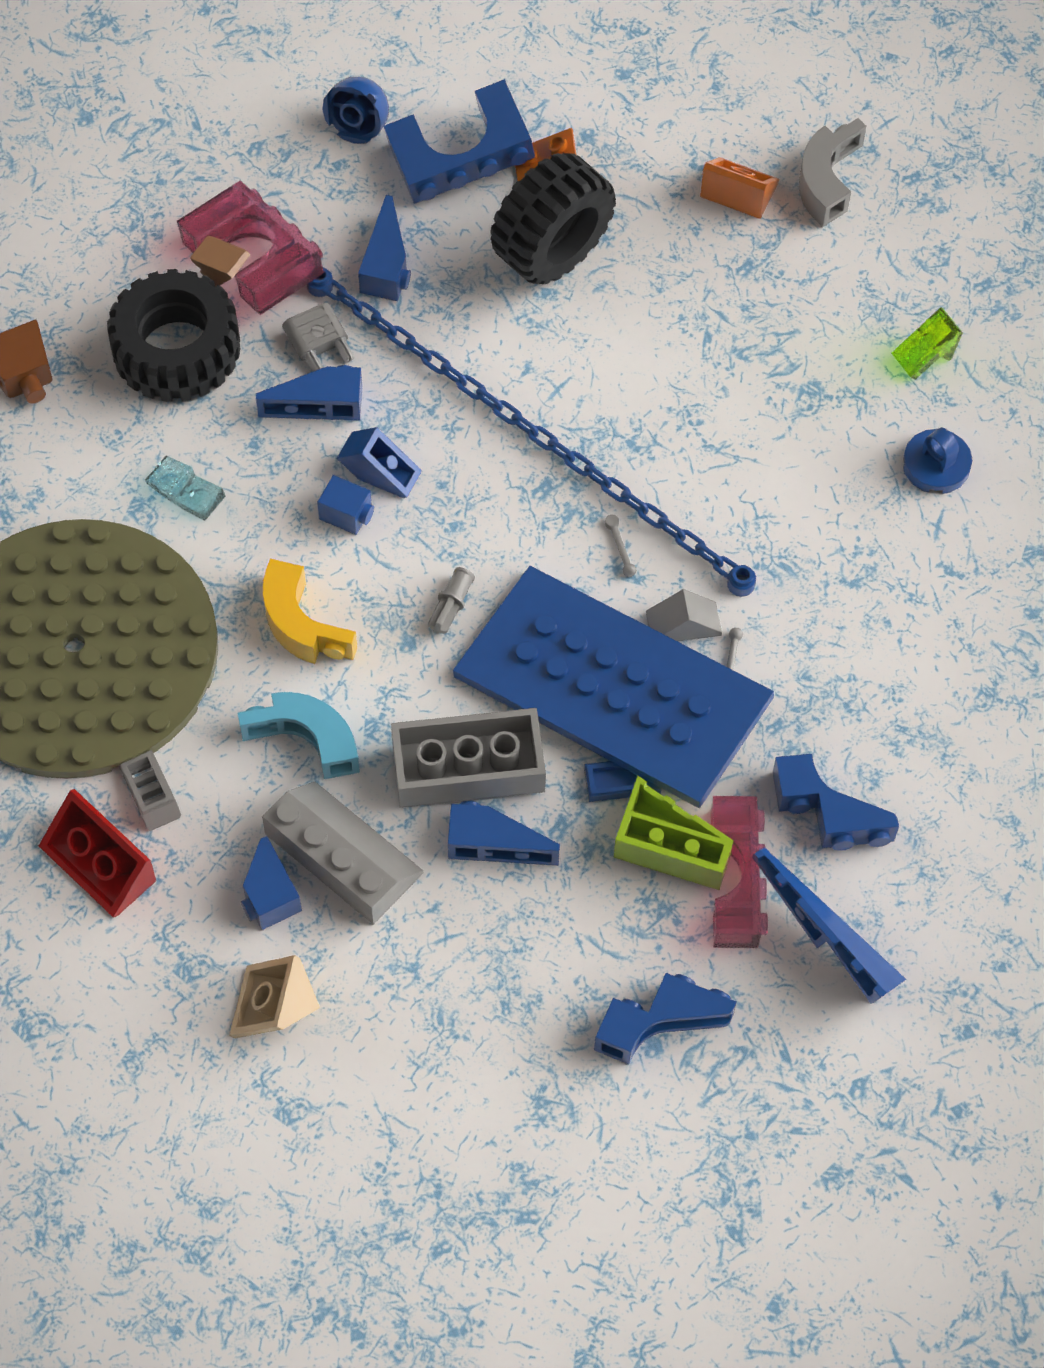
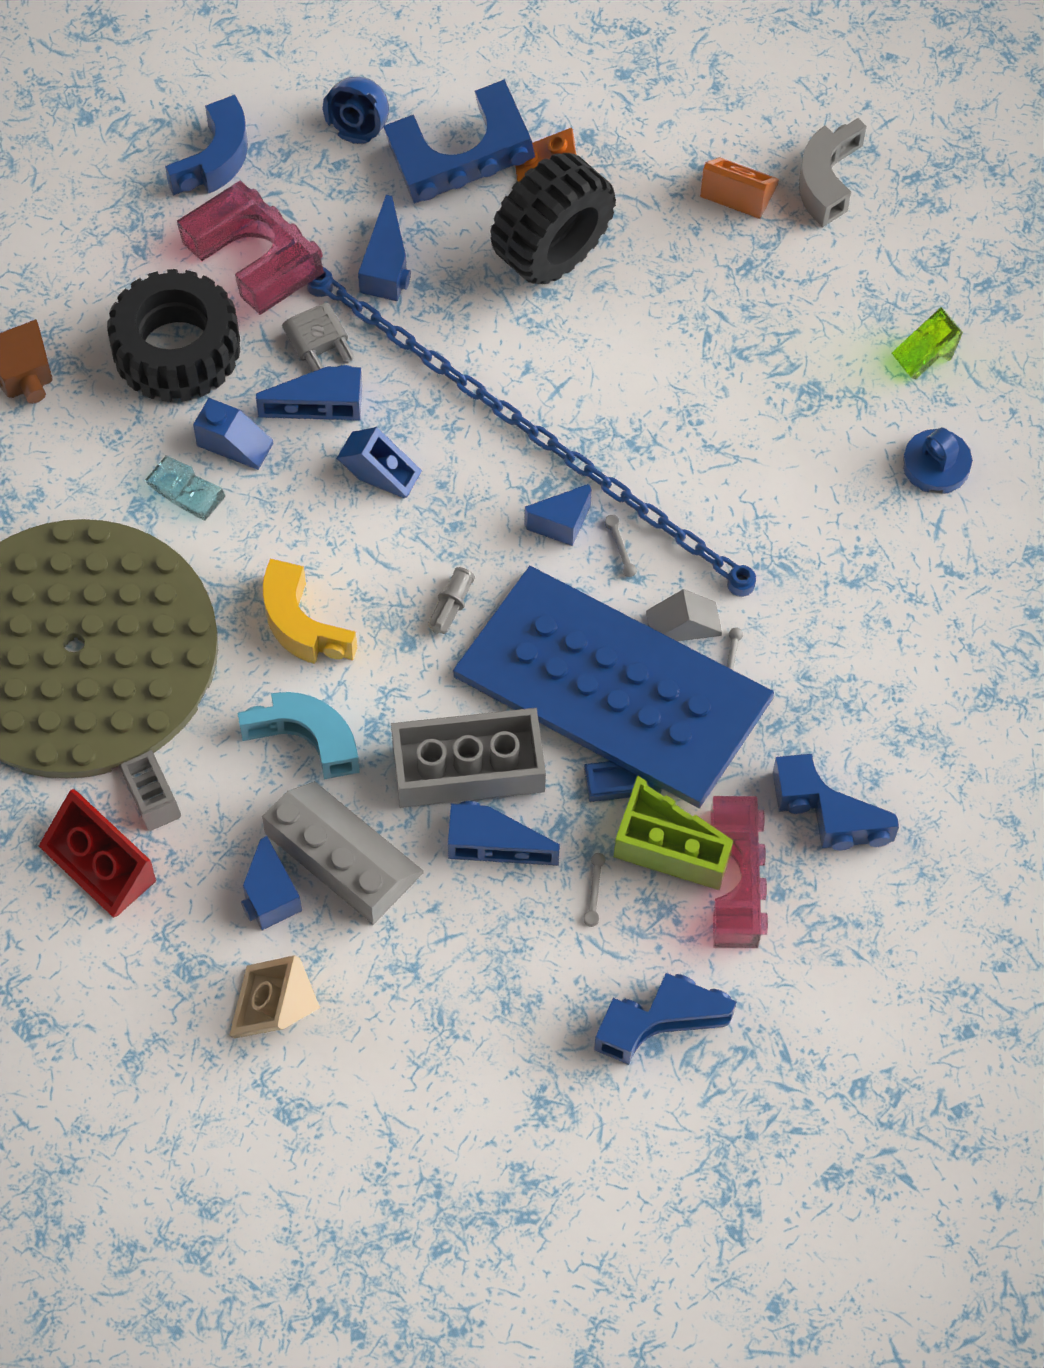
(219, 259): medium nougat slope -> none
(223, 156): none -> blue arch
(231, 434): none -> blue slope
(345, 505): blue brick -> none
(559, 515): none -> blue slope
(591, 917): none -> light grey hinge
(823, 925): blue wedge -> none

